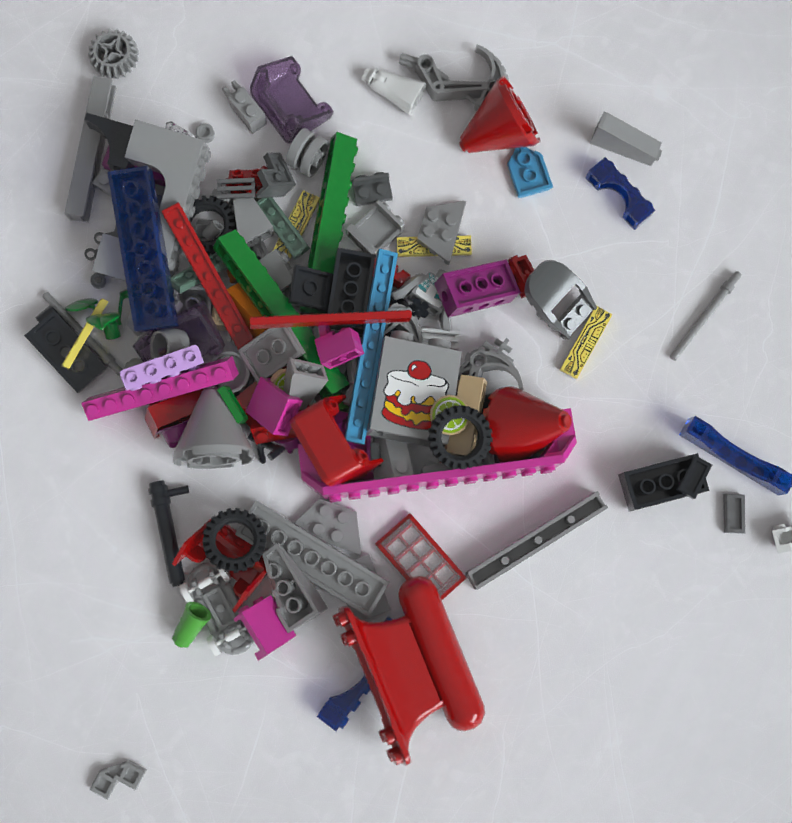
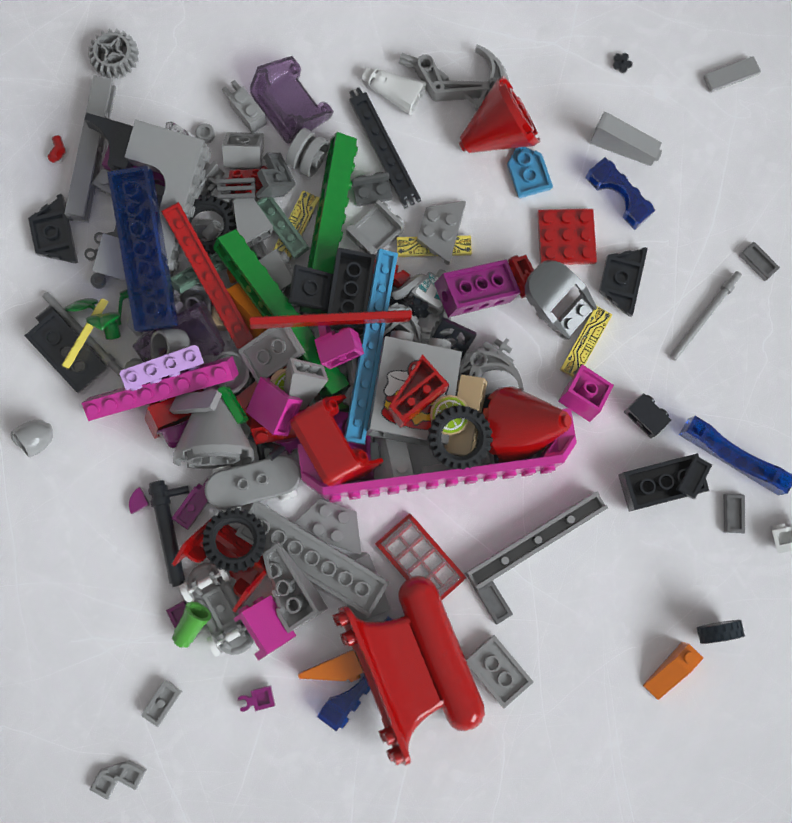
(32, 436): none -> light grey piece
(52, 232): none -> black wing
(58, 150): none -> red arm
(137, 501): none -> magenta tile
(161, 703): none -> light grey plate
(176, 612): none -> magenta tile
(191, 506): none -> magenta hinge
(195, 402): none -> light grey tile
(213, 173): none -> light grey hips
(243, 150): none -> light grey slope
(253, 482): none -> light grey piece
(261, 699): none -> magenta plate
(336, 669): none -> orange slope
(384, 148): none -> black hinge
(417, 392): none -> red wedge
(444, 324): none -> black piece
(494, 602): none -> flat silver tile
(499, 671): none -> light grey plate
(567, 236): none -> red plate
(586, 393): none -> dark pink slope
(622, 62): none -> black plant
(622, 278): none -> black wing
(648, 415): none -> black brick
(673, 670): none -> orange slope
(720, 631): none -> black wheel
(732, 74): none -> light grey tile
(759, 261): none -> flat silver tile

